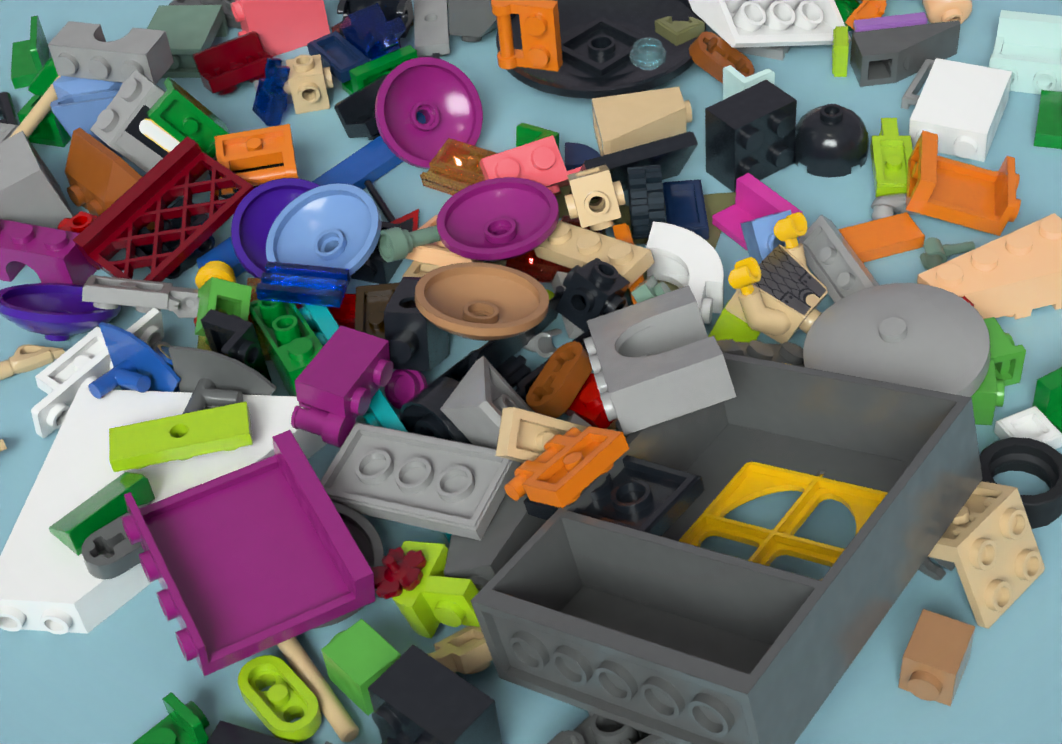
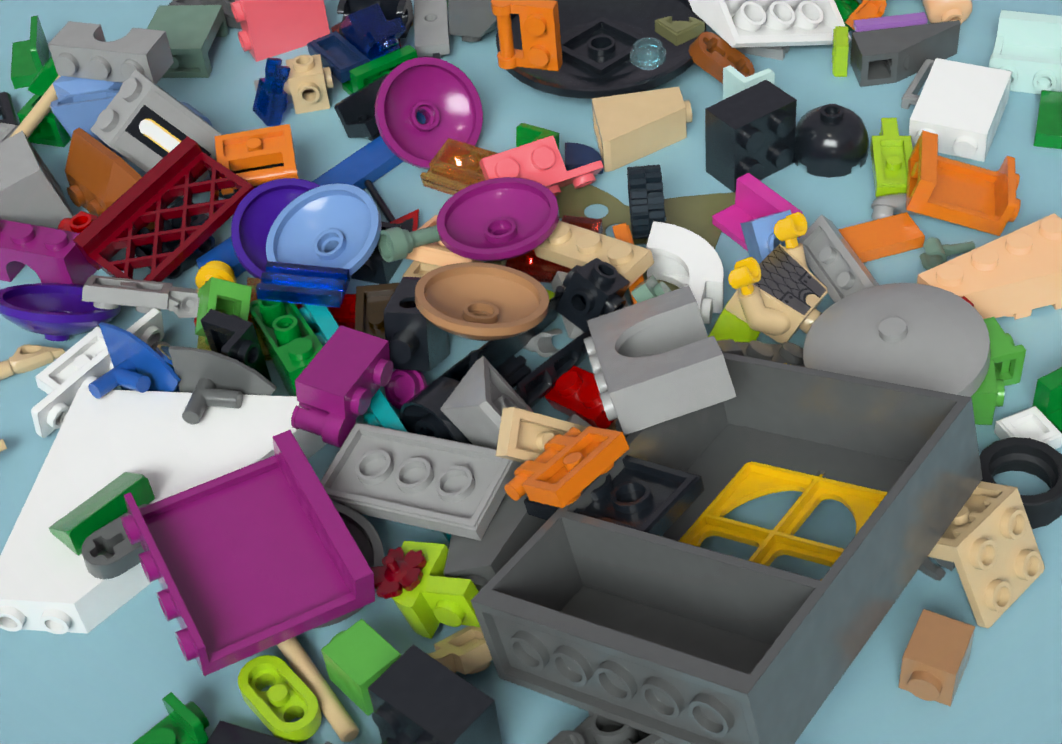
(180, 437): lime tile -> none
(185, 116): green panel -> none
(232, 63): dark red bracket -> none
(560, 380): dark orange beam -> none
(587, 185): tan brick -> none
(669, 152): black tile -> none
(686, 206): dark blue tile -> none

